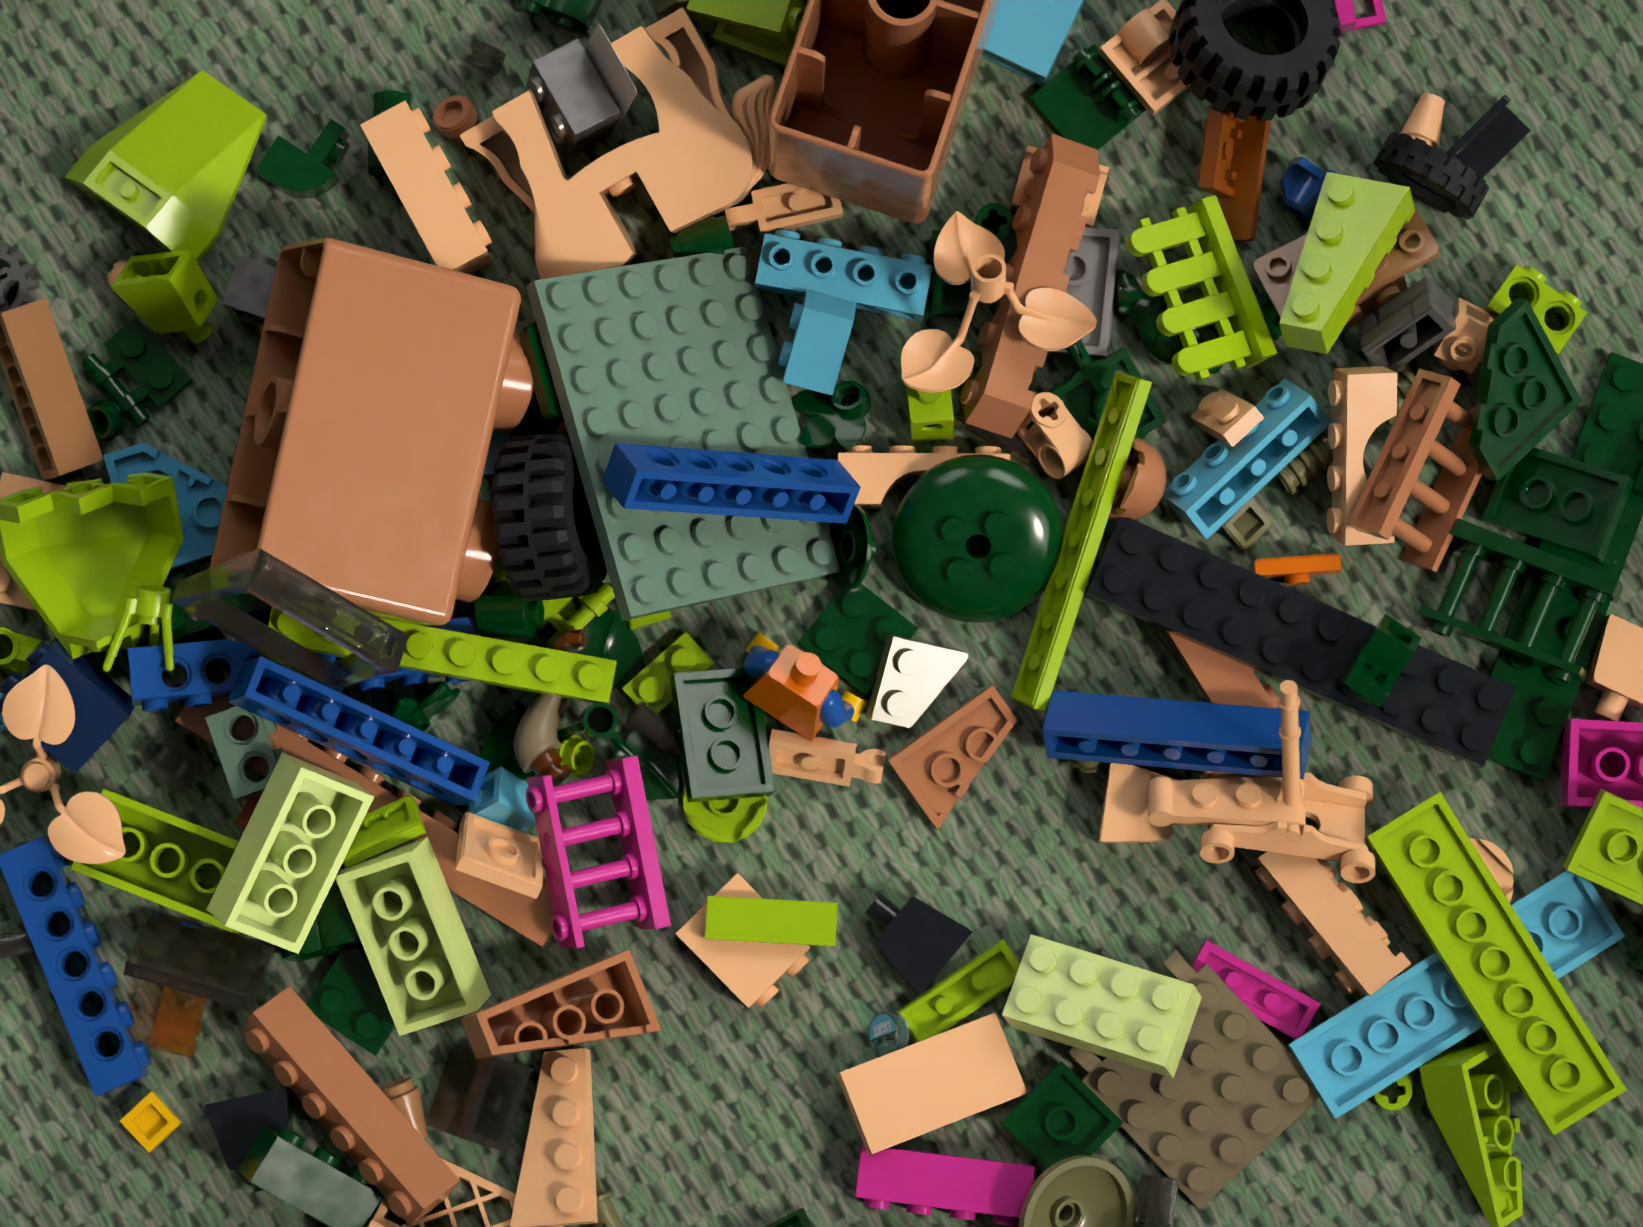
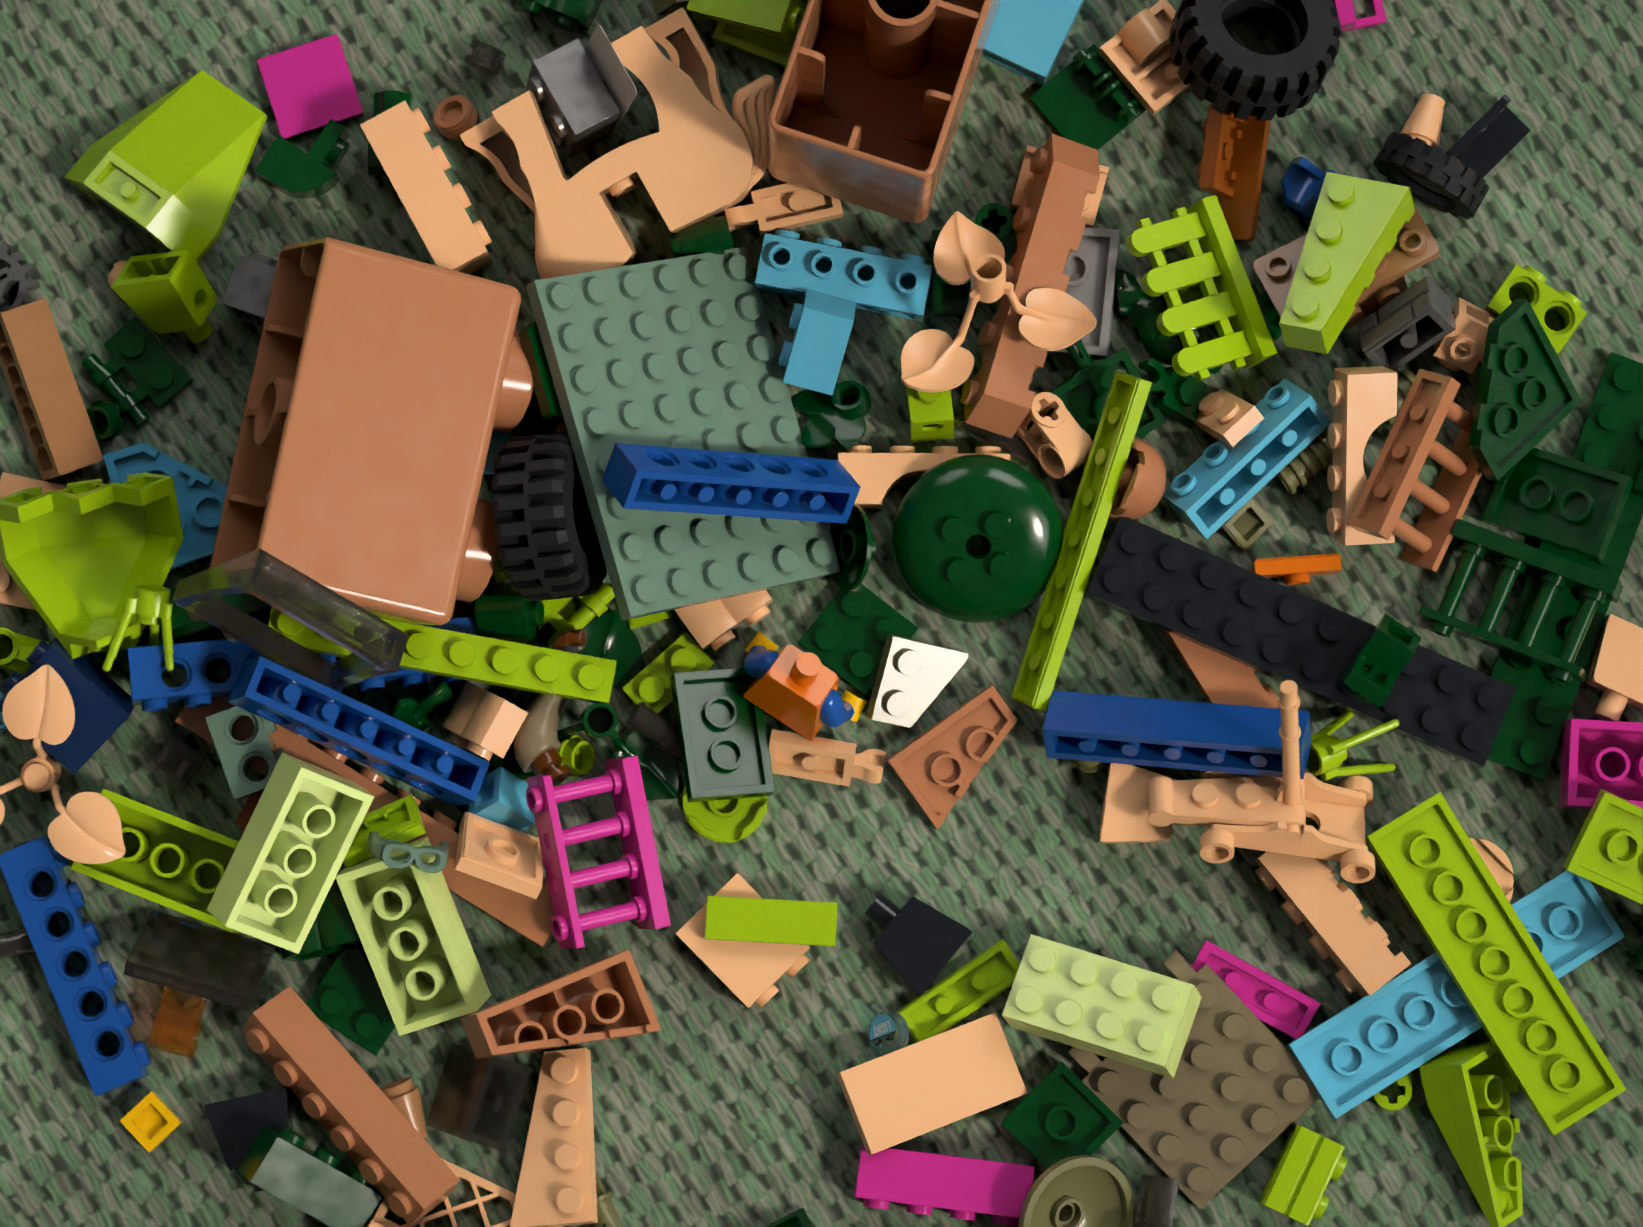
(310, 87): none -> dark pink tile
(382, 850): none -> sand green cap
(483, 722): none -> light nougat brick
(715, 620): none -> light nougat brick
(1174, 393): none -> dark green plate
(1303, 1175): none -> lime brick
(1329, 752): none -> lime plant

